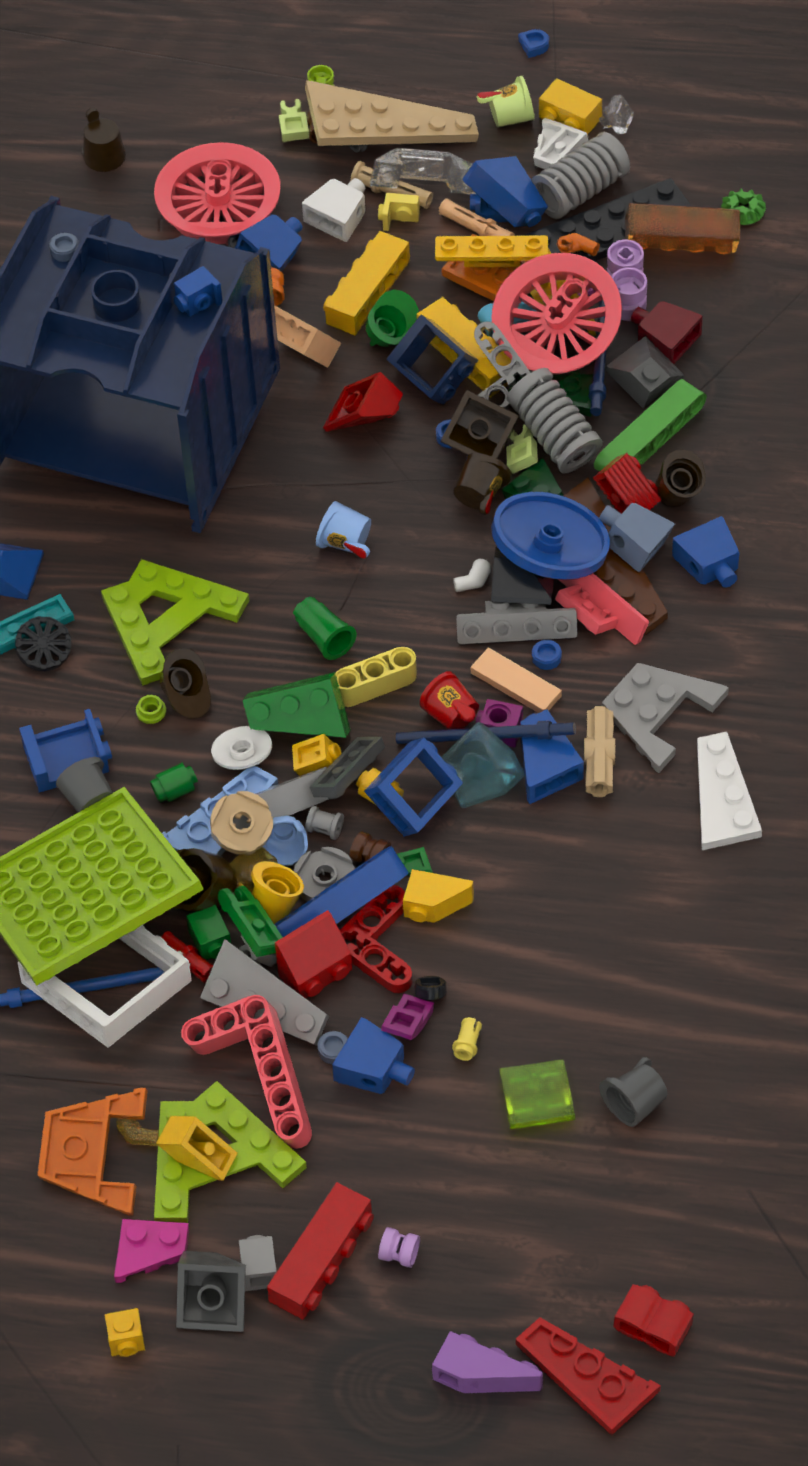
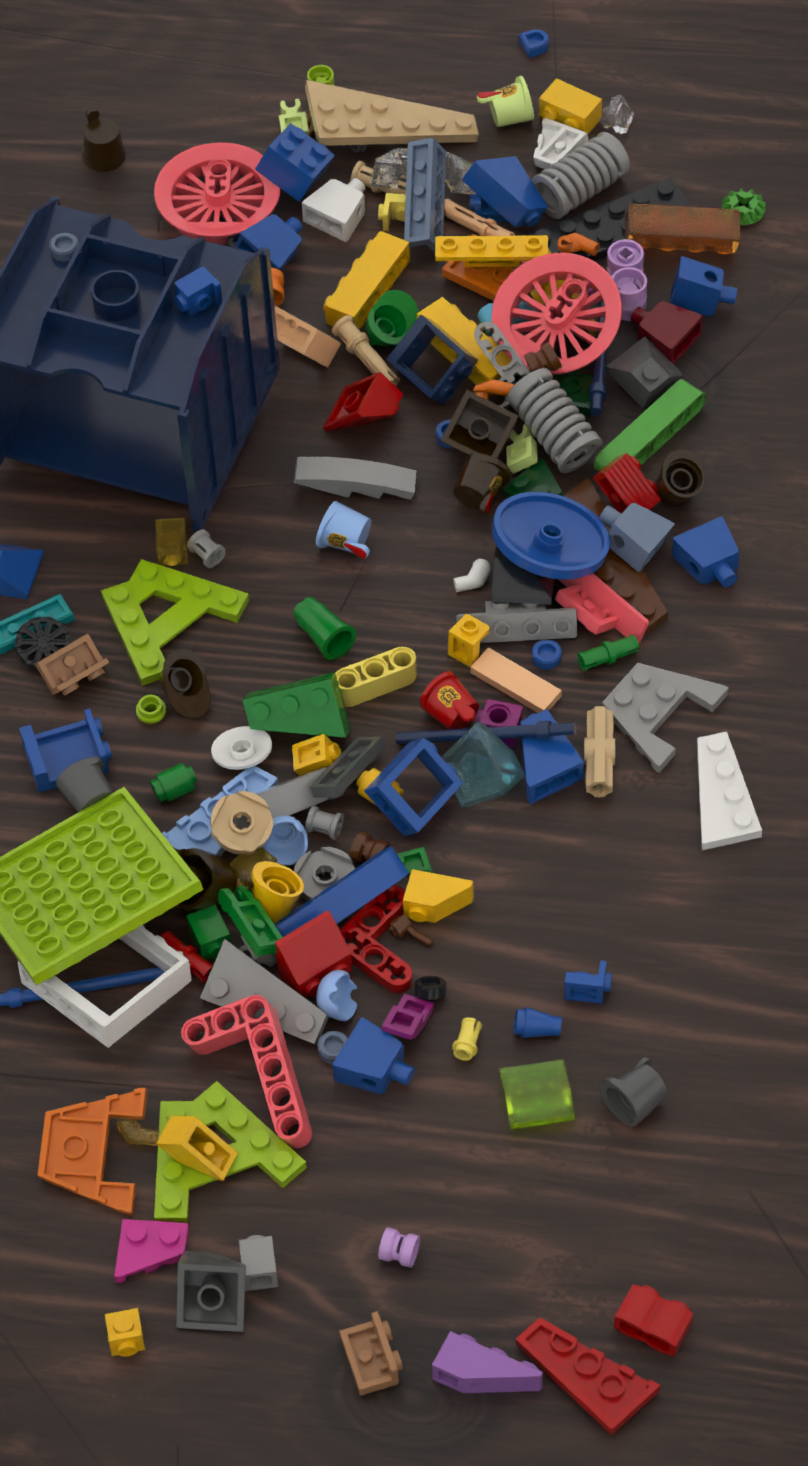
(71, 664): none -> medium nougat bracket
(171, 541): none -> clear yellow brick
(206, 548): none -> light grey bush
(294, 162): none -> blue brick
(320, 1251): red brick -> none
(334, 995): none -> light blue hair
(346, 475): none -> light grey slope
(358, 343): none -> tan pin
(370, 1355): none -> medium nougat bracket
(403, 925): none -> reddish brown hand
(425, 192): none -> sand blue fence
(465, 639): none -> yellow bracket
(492, 387): none -> orange arm
(535, 1023): none -> blue cone
(543, 358): none -> reddish brown wheel
(588, 987): none -> blue bracket
(608, 652): none -> green pin
(700, 287): none -> blue torso

